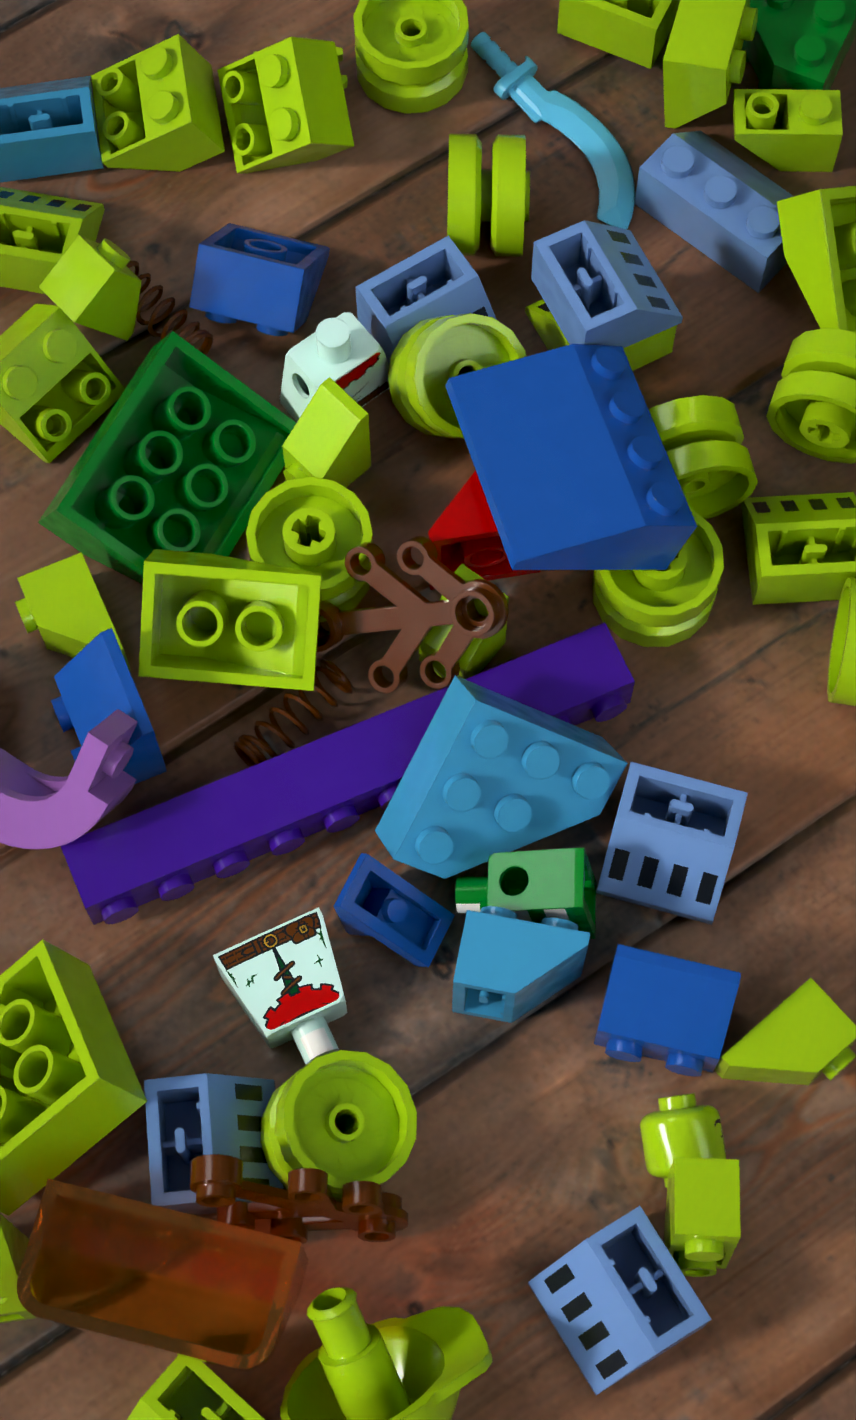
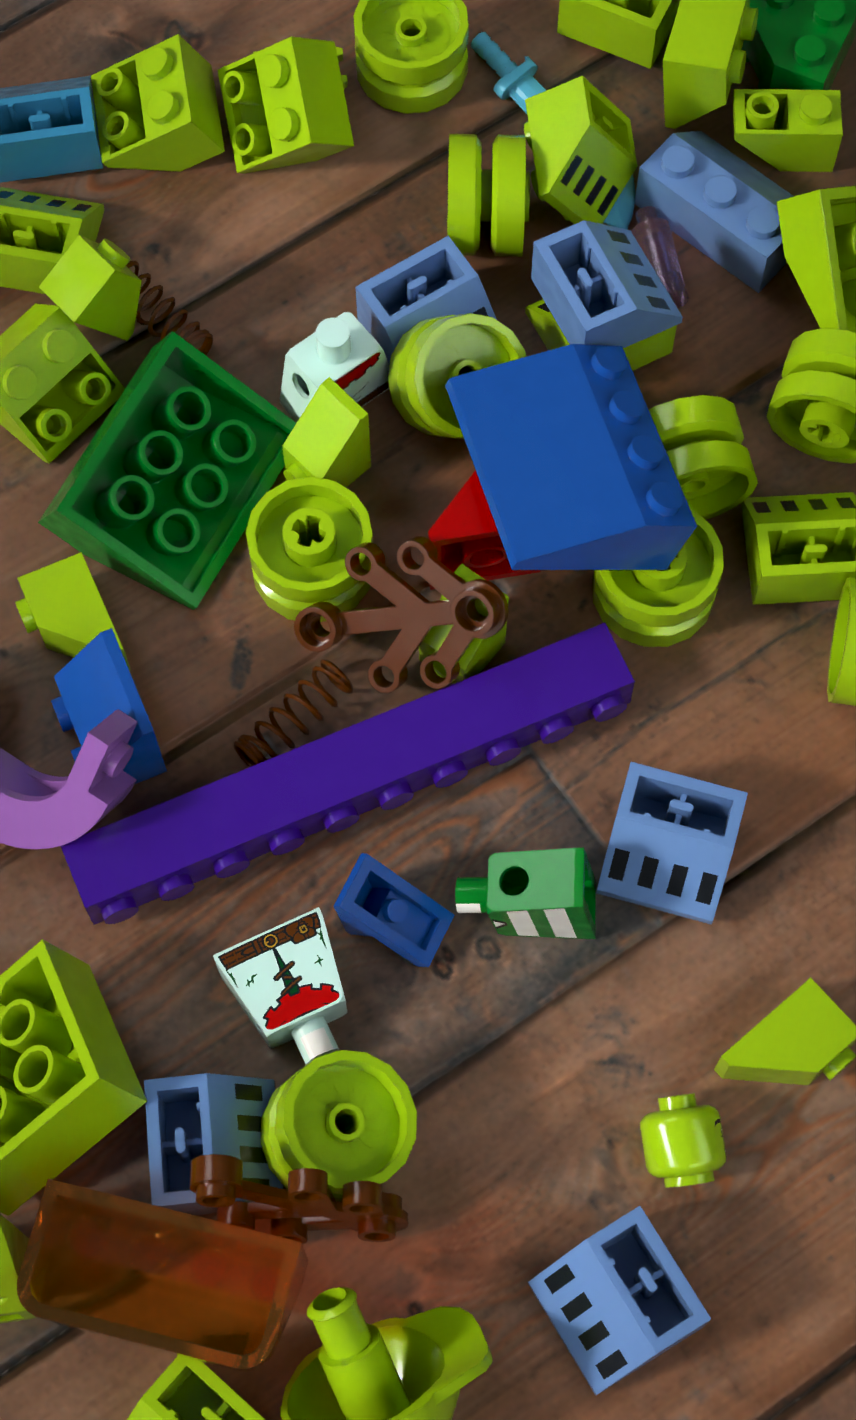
(228, 621): lime slope -> none
(257, 278): blue slope -> none
(493, 782): dark azure brick -> none
(514, 963): dark azure slope -> none
(579, 150): none -> lime slope
(659, 247): none -> clear purple cylinder
(666, 1010): blue slope -> none
(702, 1214): lime slope -> none

